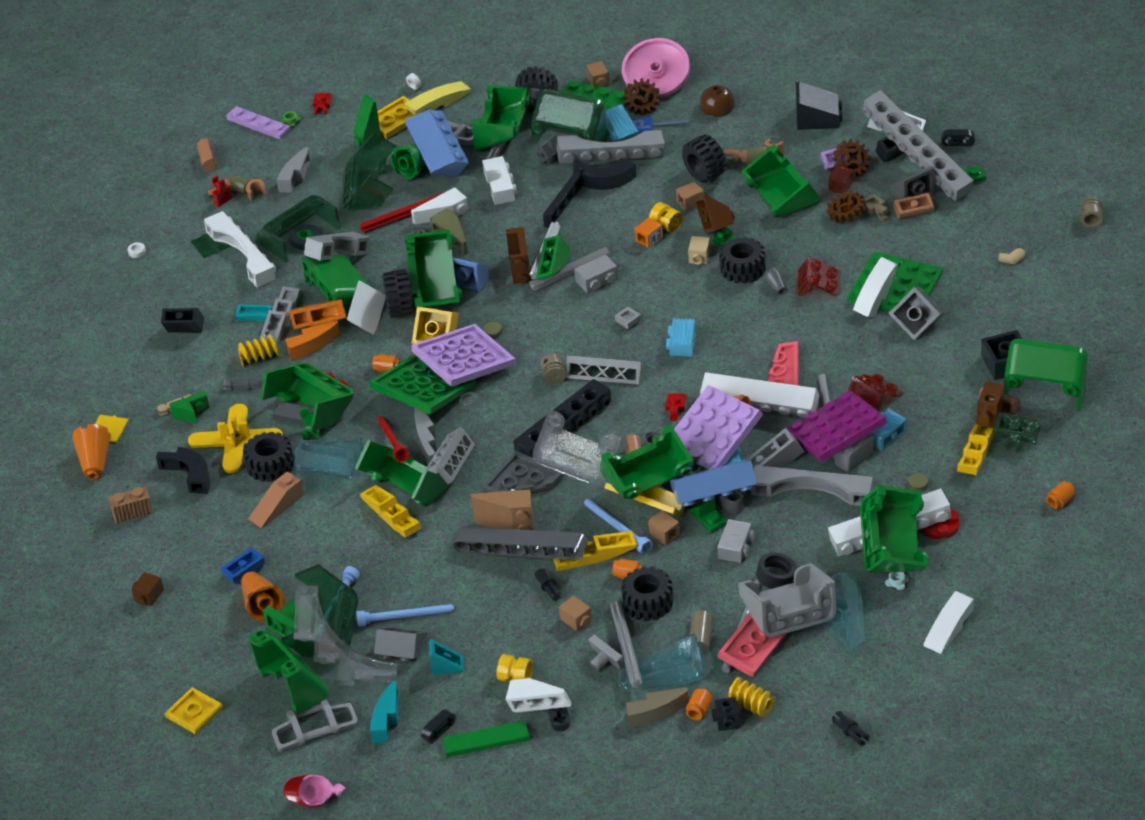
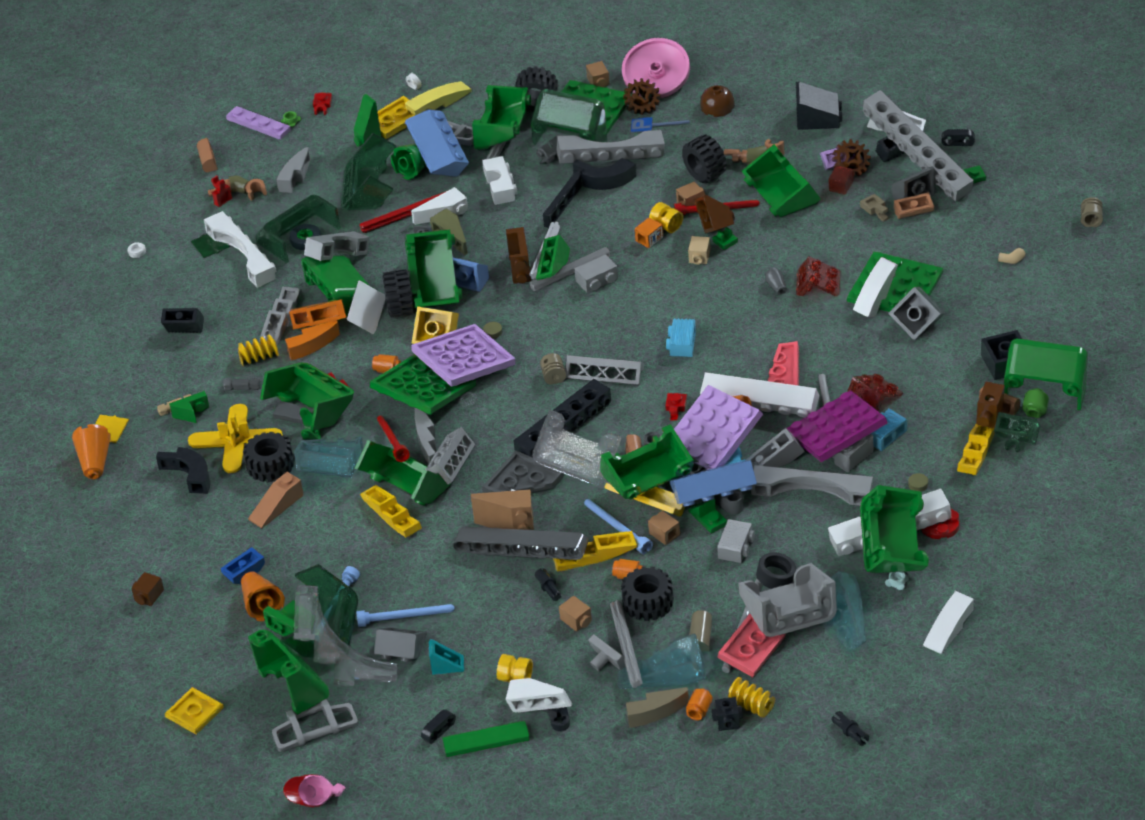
(130, 504): medium nougat brick -> none
(252, 312): teal tile -> none
(385, 714): teal slope -> none
(619, 124): medium azure brick -> none
(628, 317): light grey plate -> none
(732, 205): none -> red piece
(742, 260): black tyre -> none
(846, 207): reddish brown gear -> none
(1035, 403): none -> bright green head
(1061, 495): orange brick -> none

